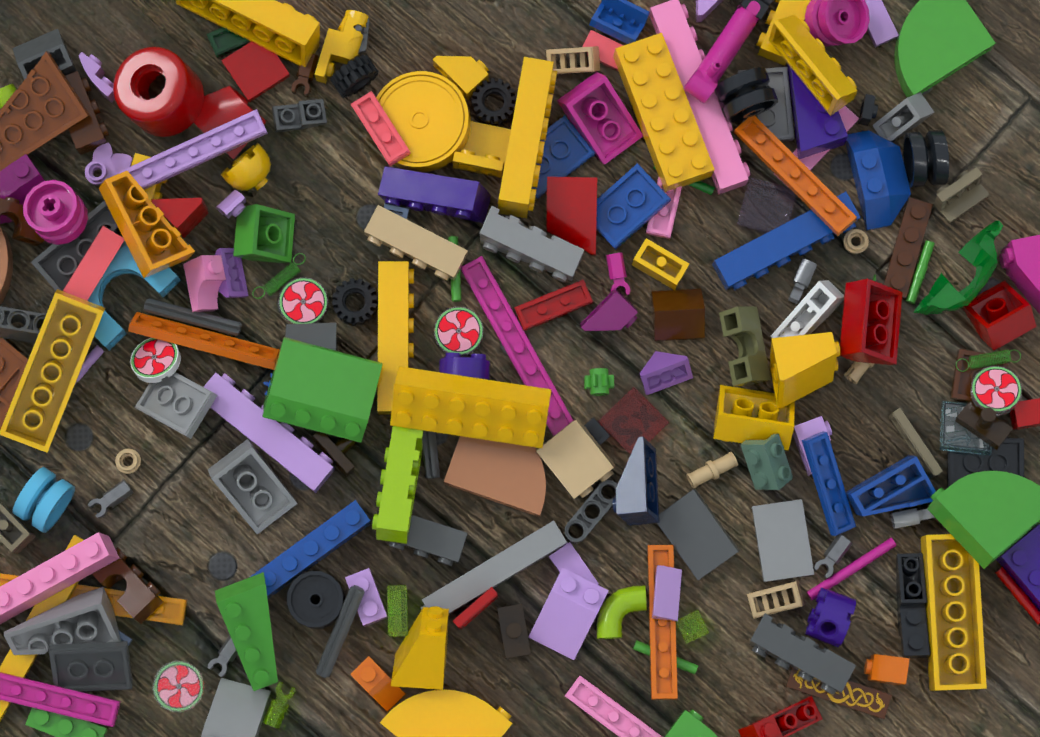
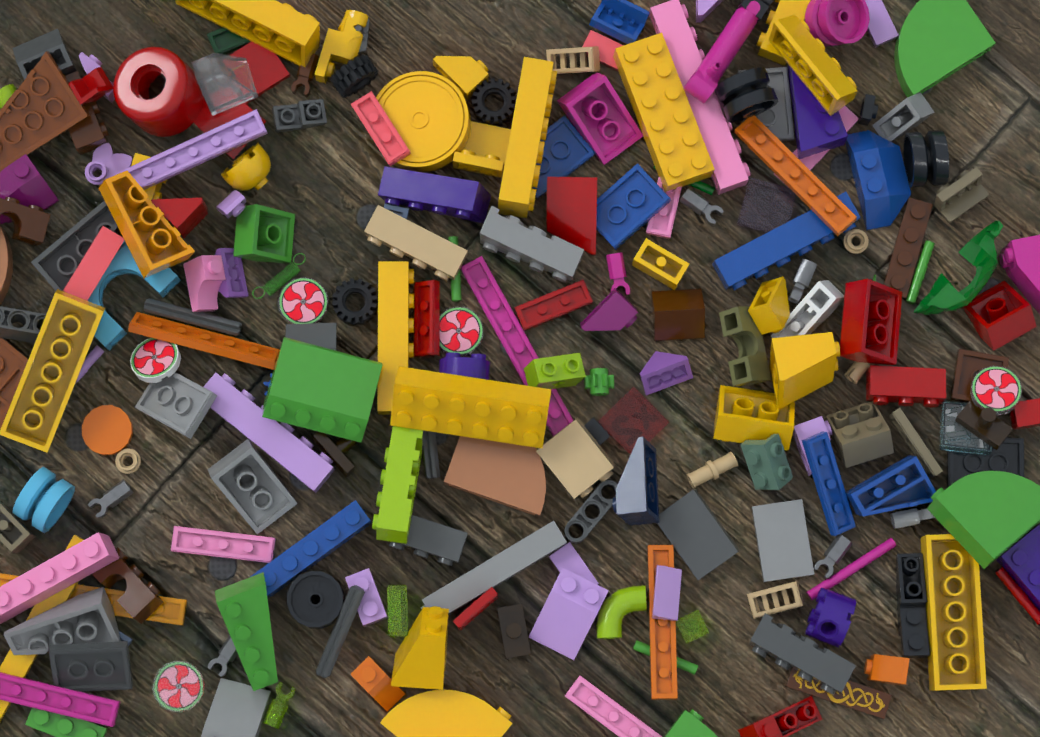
(55, 212): dark pink wheel -> none
(91, 86): none -> red panel
(107, 430): none -> orange tile
(223, 544): none -> bright pink tile
(224, 81): none -> clear slope
(426, 318): none -> red tile
(555, 371): none -> lime brick
(700, 205): none -> flat silver bar
(770, 306): none -> yellow slope
(860, 434): none -> dark tan slope
(905, 385): none -> red brick
(994, 363): bright green piece -> none

